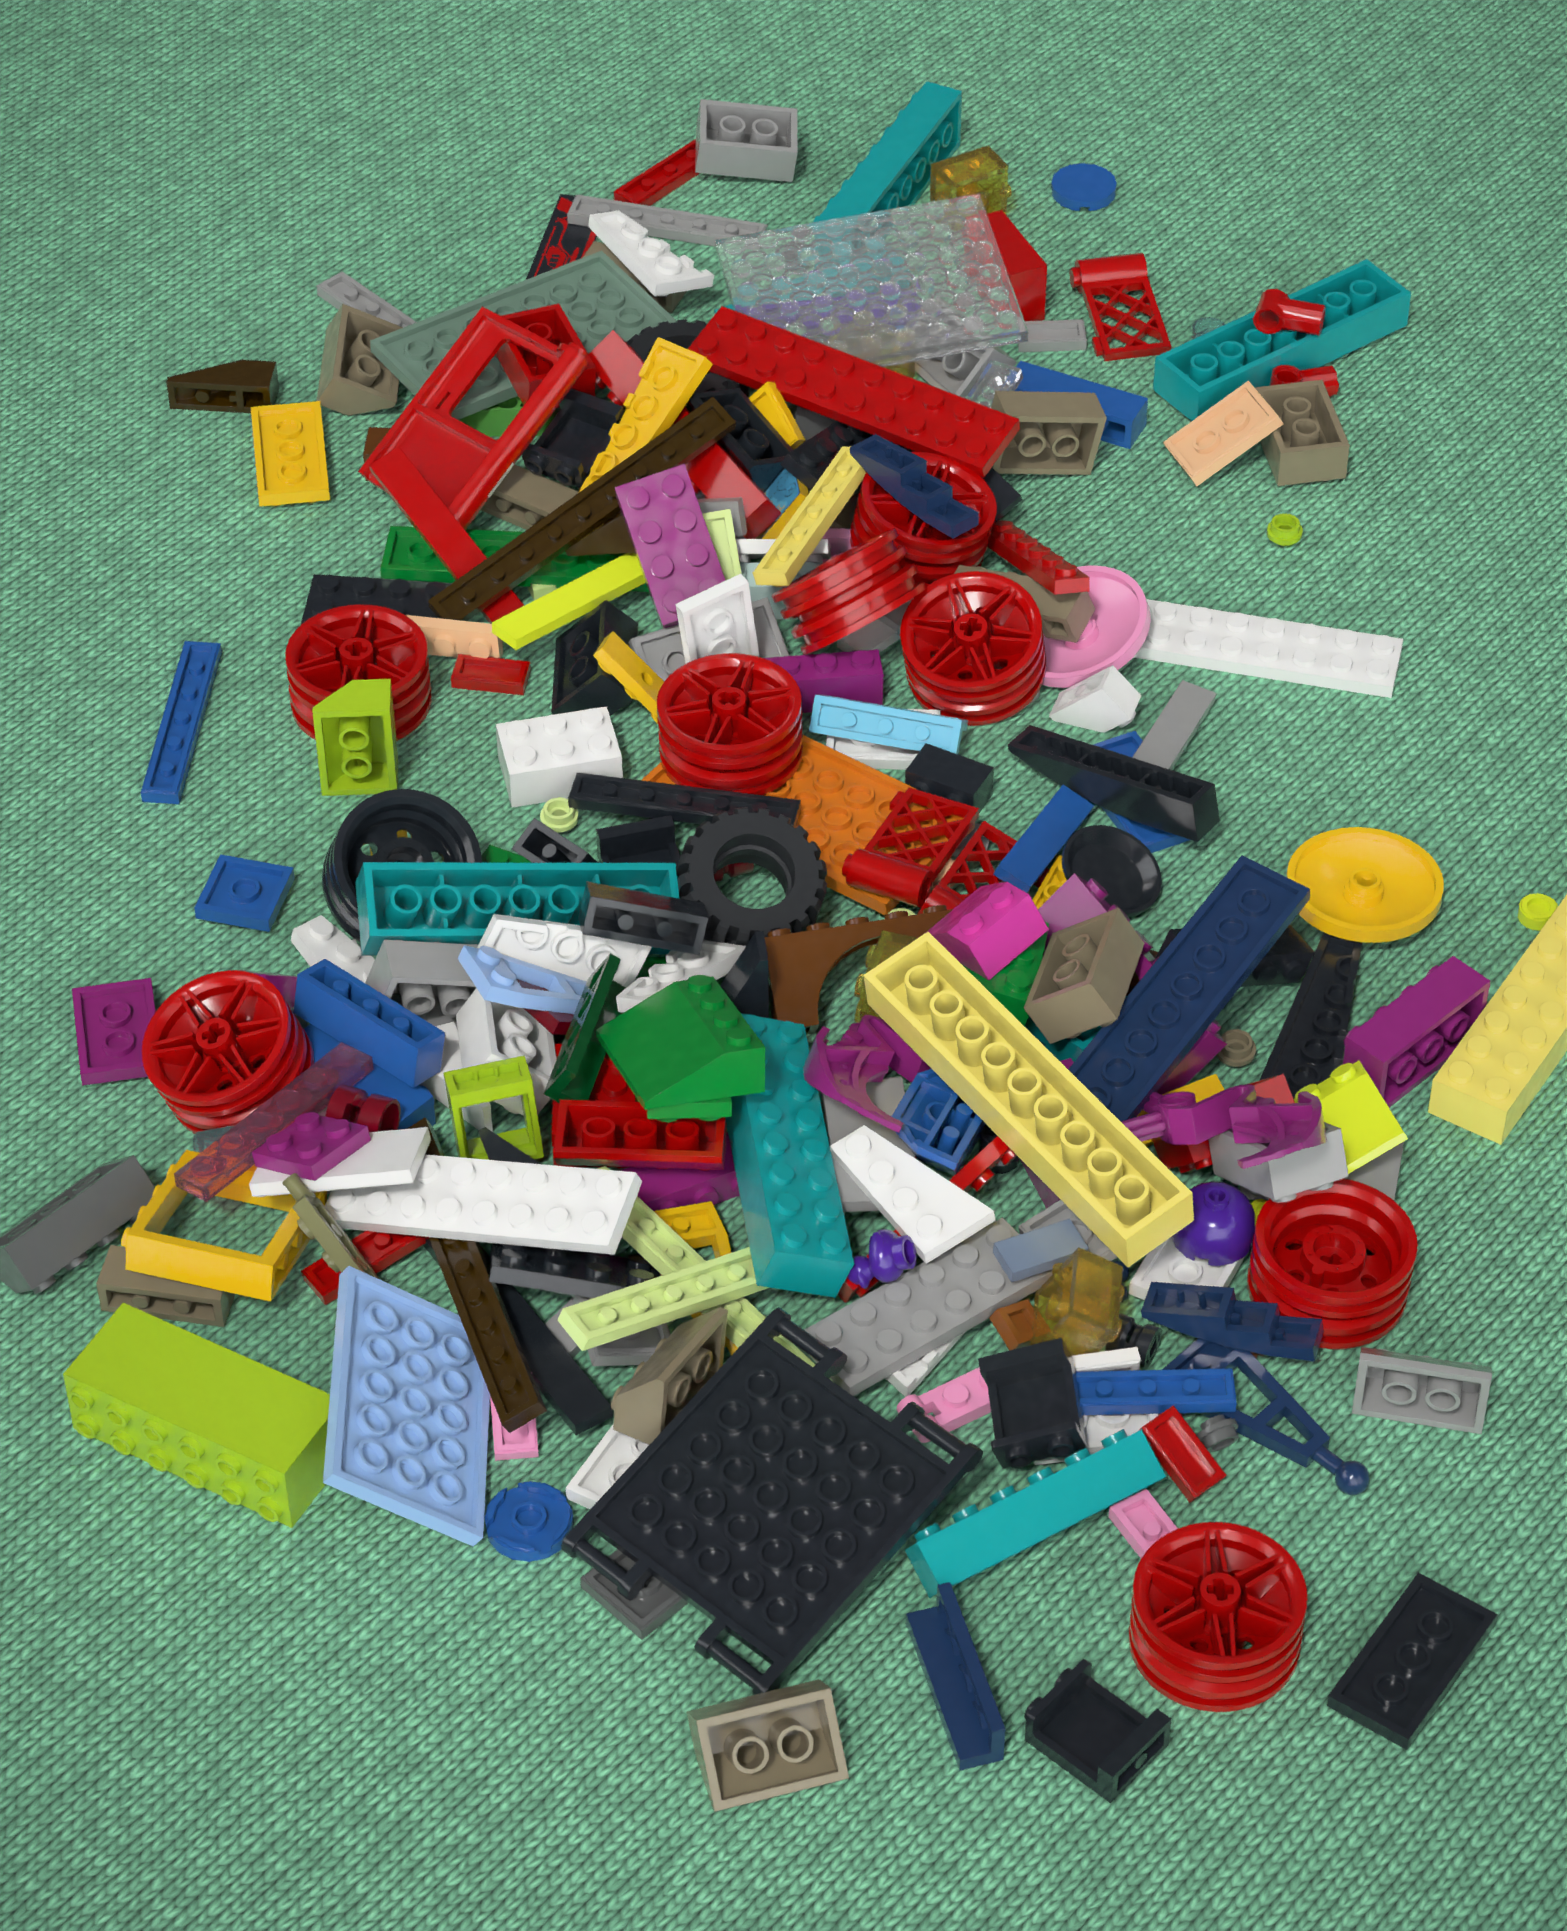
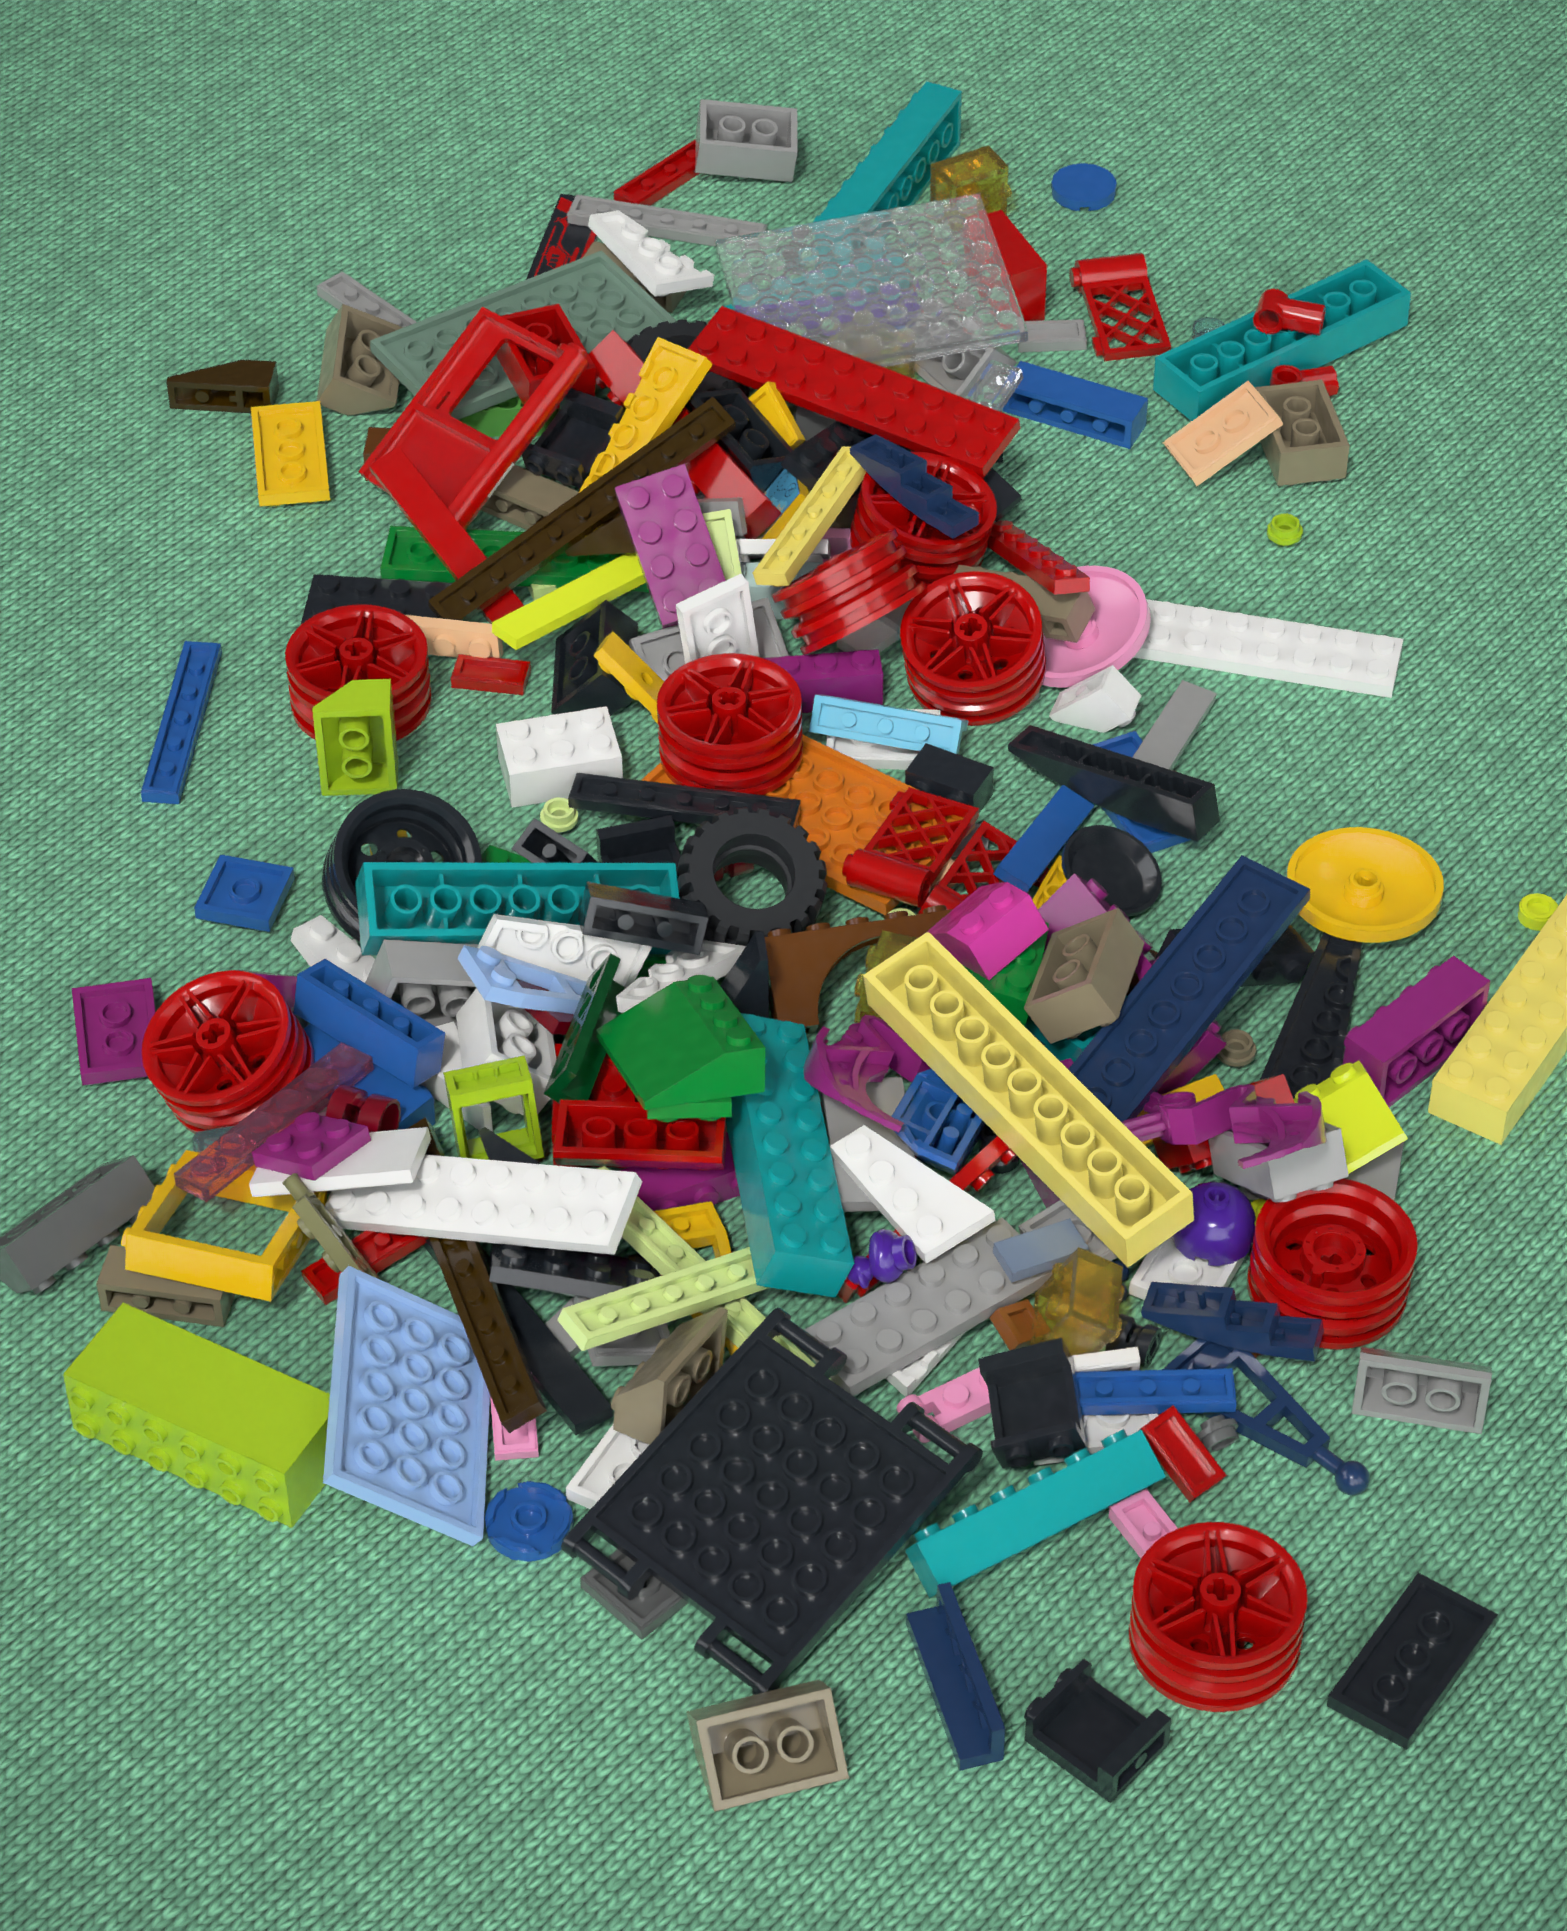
(1055, 434): dark tan brick -> none

